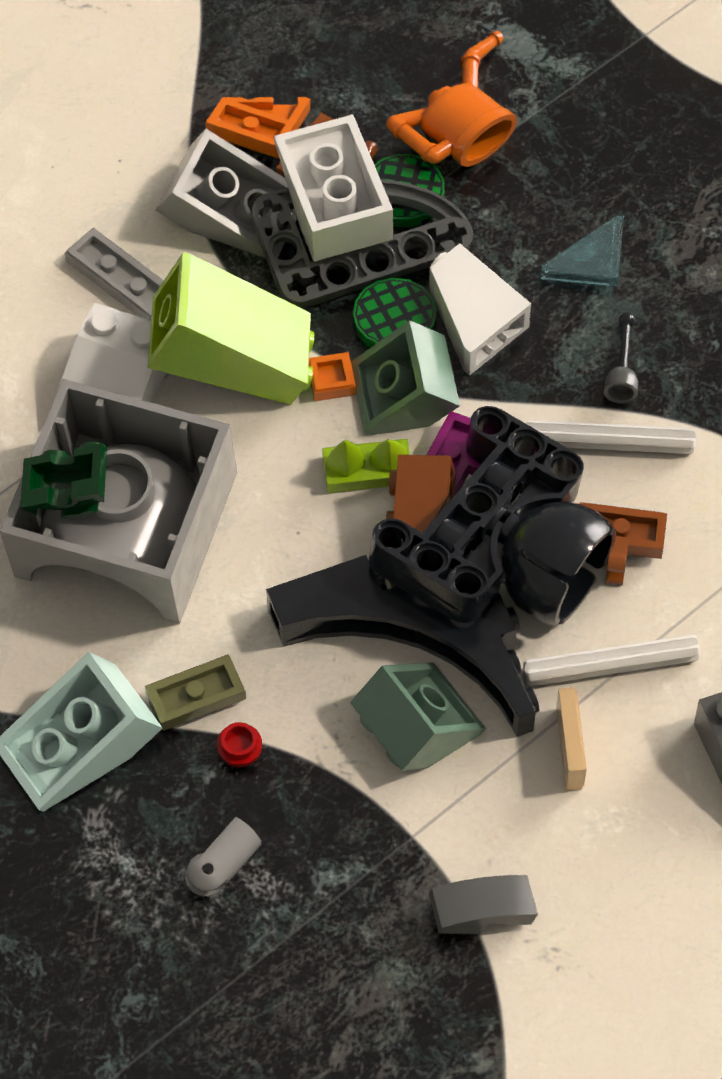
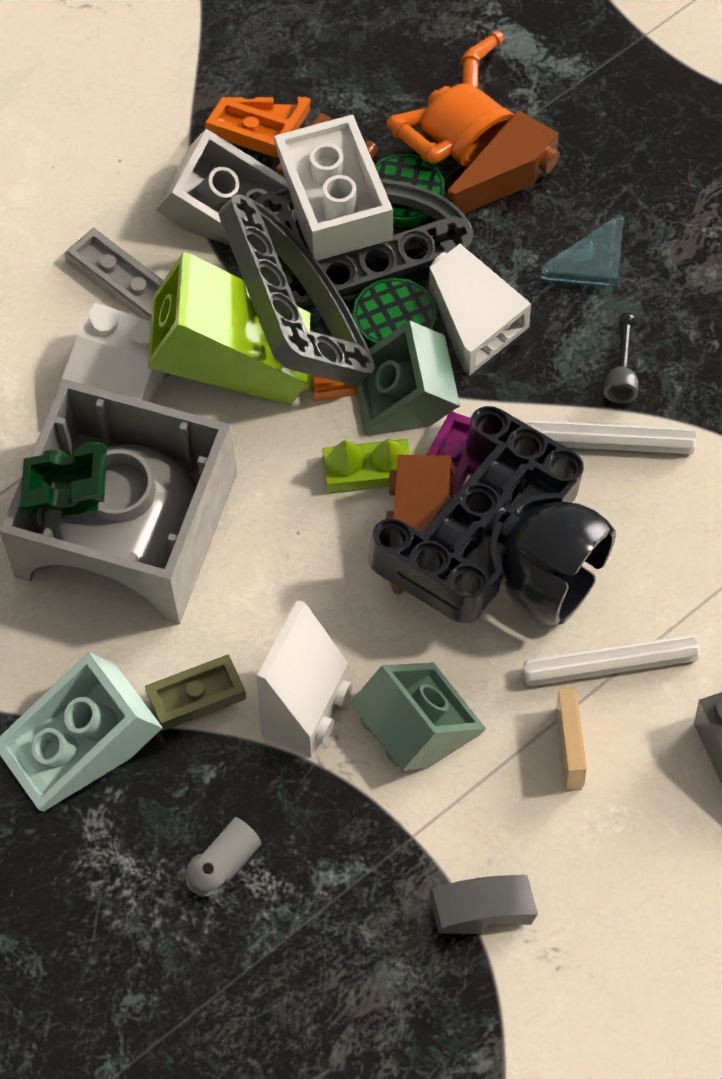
(239, 744): red plate -> none
(254, 240): none -> dark grey beam
(302, 684): none -> white slope
(356, 602): black arch -> none
(507, 163): none -> dark orange slope
(636, 534): dark orange plate -> none

